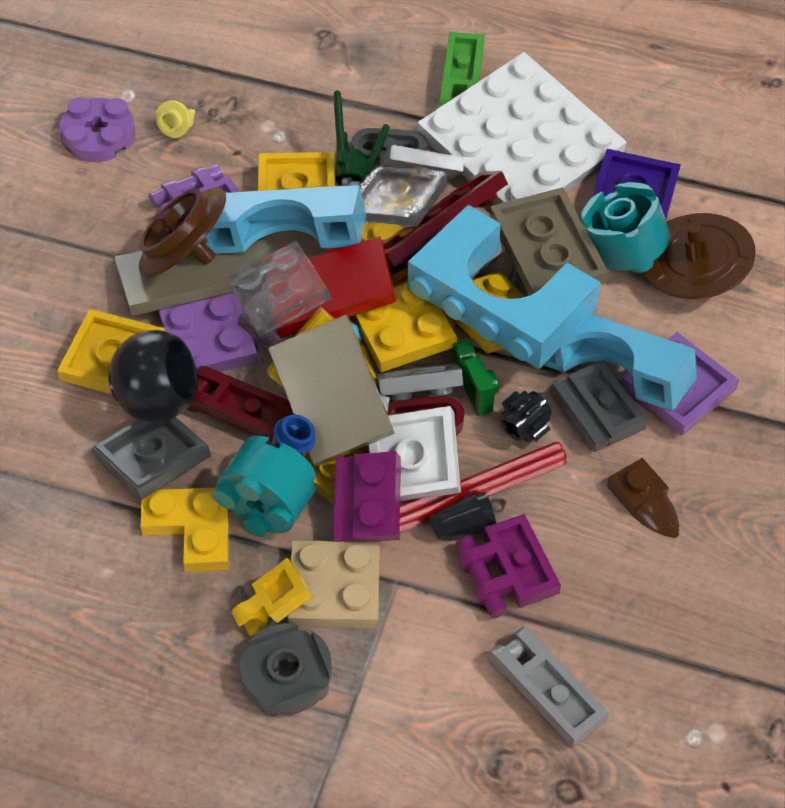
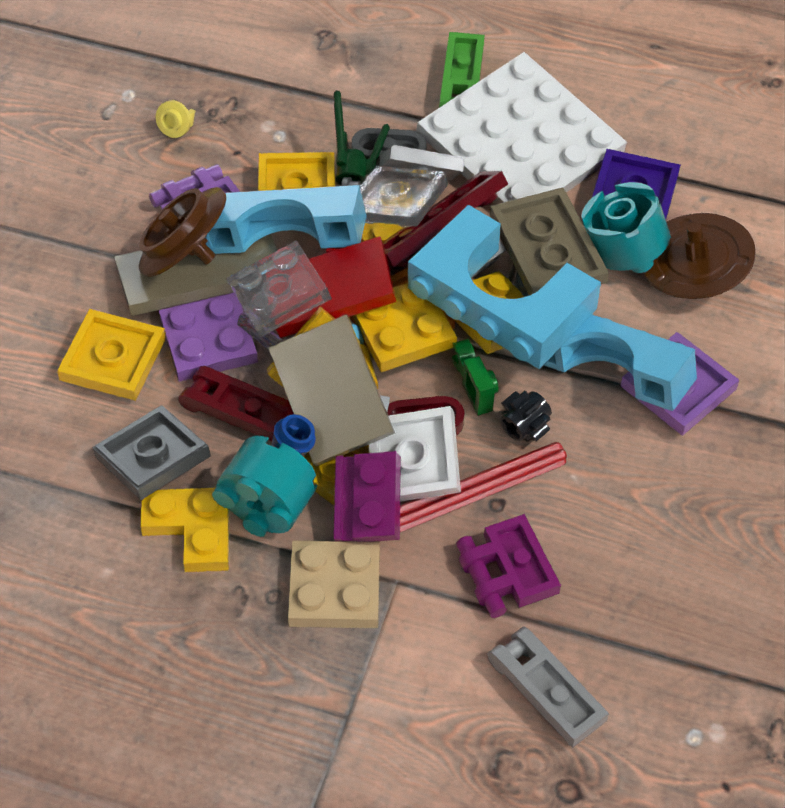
(97, 112): medium lavender plate -> none
(153, 376): black wheel -> none
(277, 596): yellow plate -> none
(292, 693): dark grey plate -> none
(435, 379): light grey plate -> none
(463, 517): black cone -> none
(598, 405): dark grey plate -> none
(645, 497): reddish brown plate -> none

